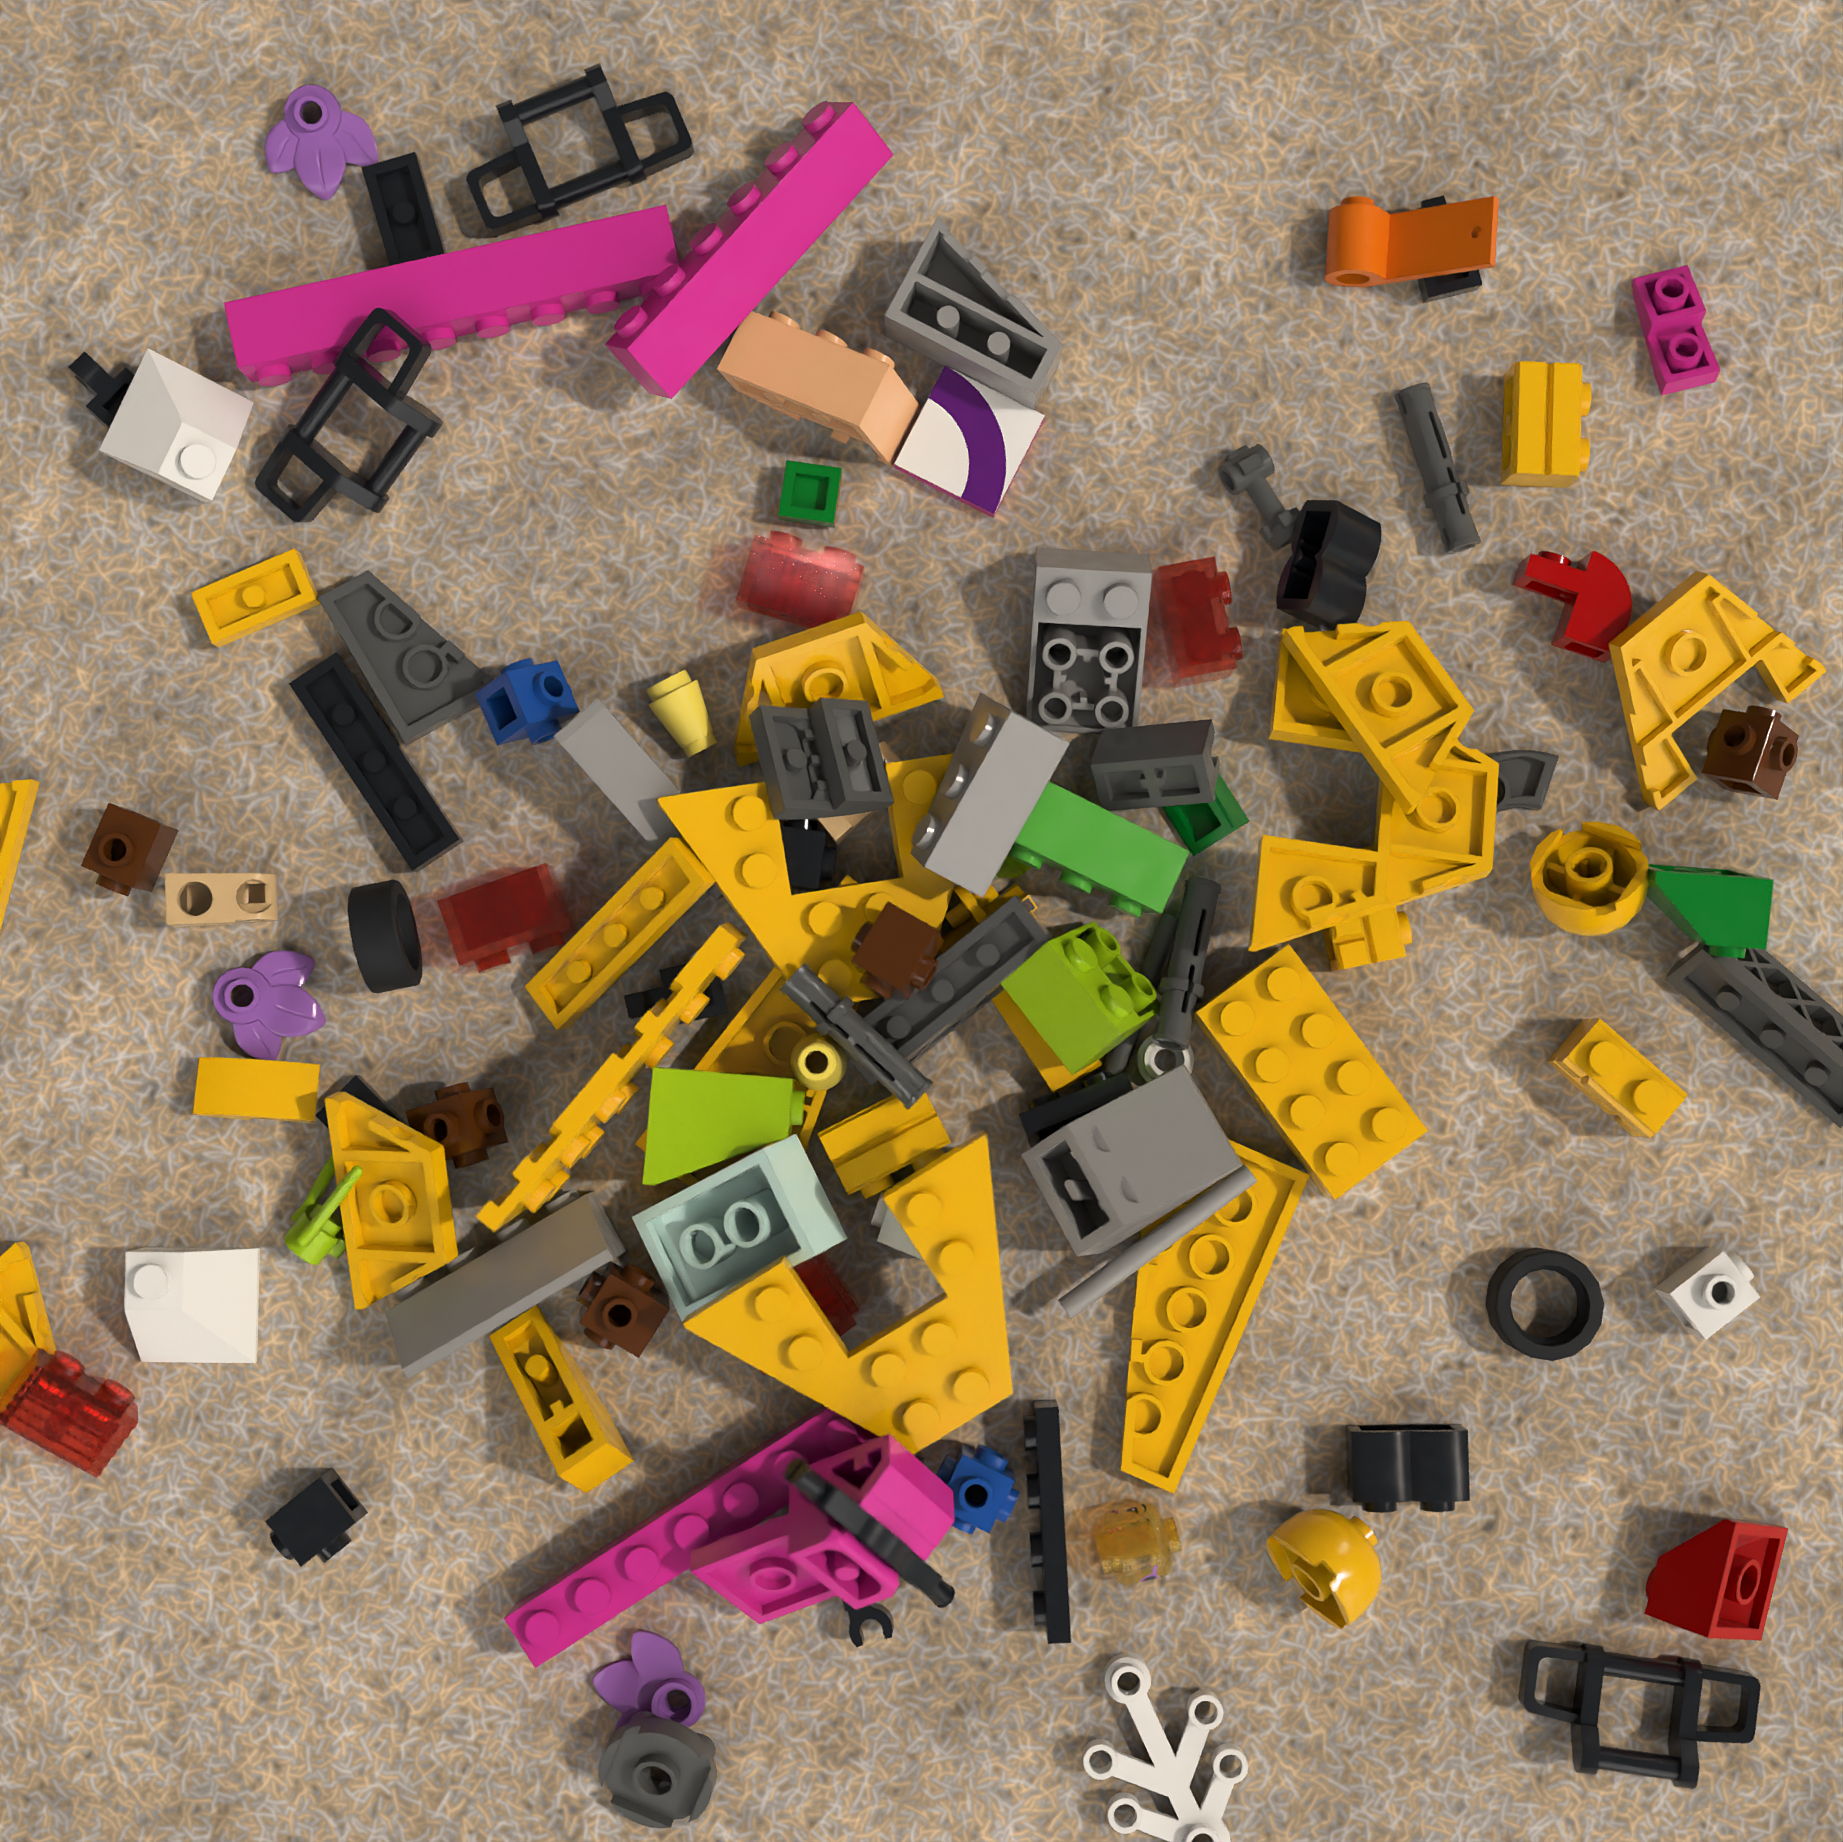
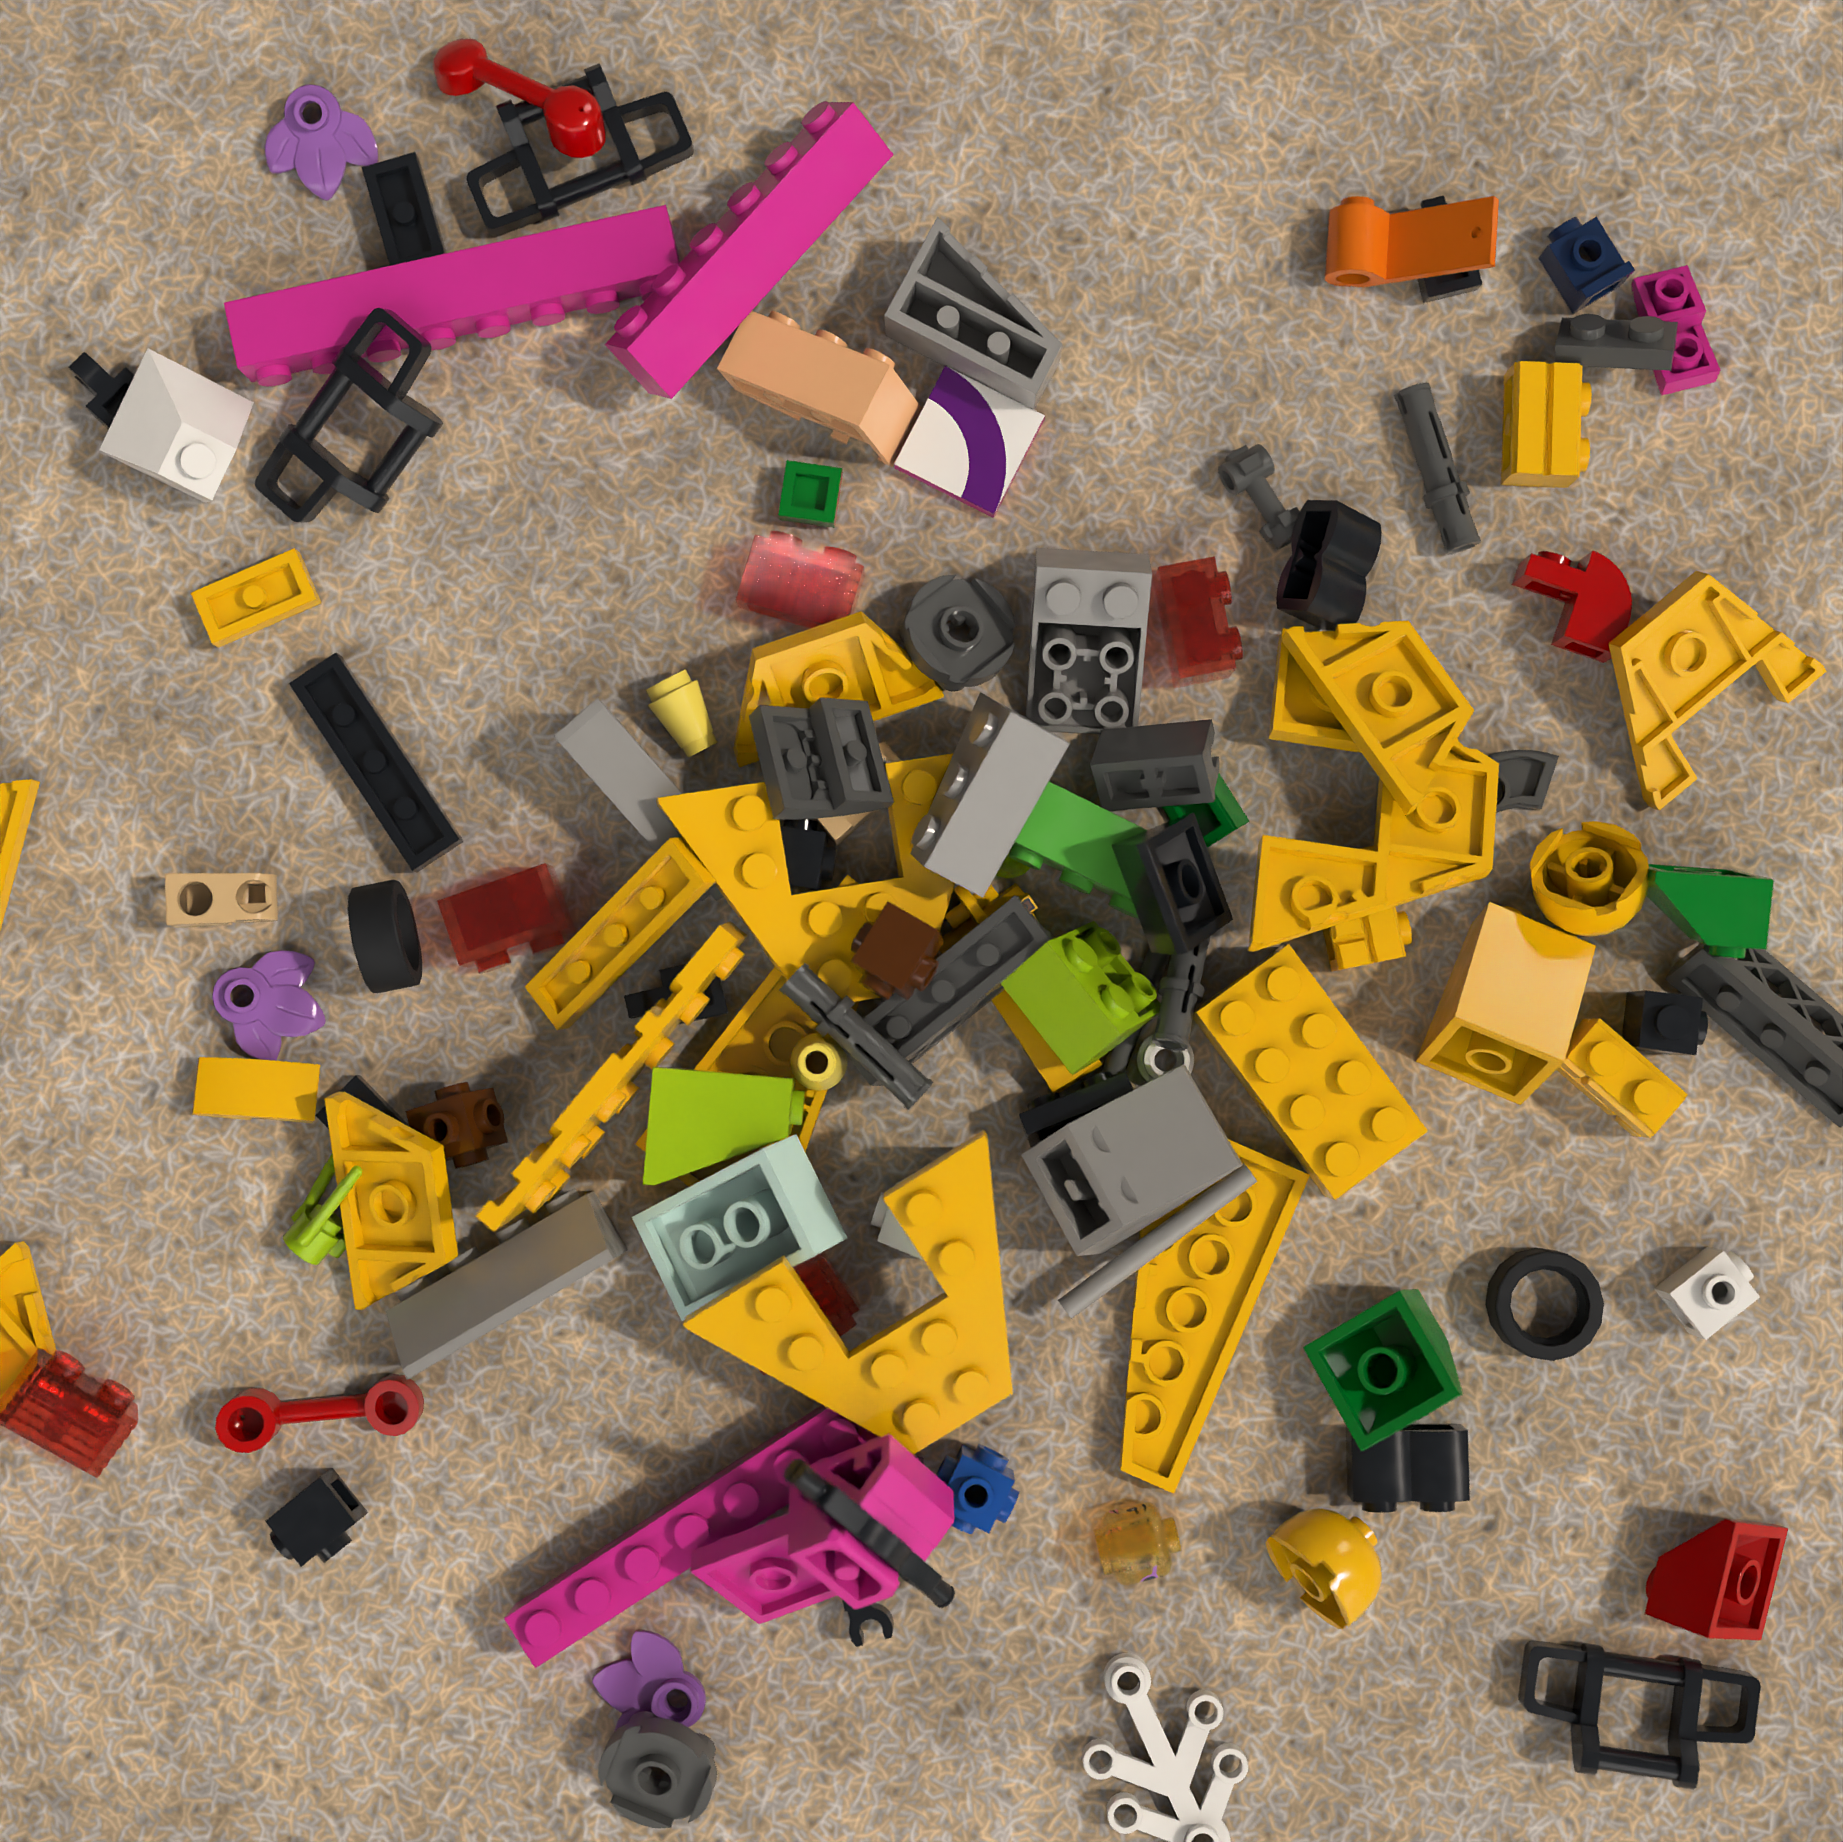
(128, 850): reddish brown brick -> none
(193, 1303): white slope -> none
(390, 1407): none -> red piece
(405, 661): dark grey wing -> none
(527, 702): blue brick -> none
(560, 1402): yellow slope -> none
(569, 111): none -> red piece
(627, 1326): reddish brown brick -> none
(883, 1141): yellow brick -> none
(942, 657): none -> dark grey plate
(1049, 1544): black plate -> none
(1173, 885): none -> black slope
(1386, 1367): none -> green slope
(1508, 1004): none -> yellow slope
(1575, 278): none -> dark blue brick
(1616, 343): none -> dark grey plate
(1664, 1022): none -> black brick
(1750, 752): reddish brown brick -> none

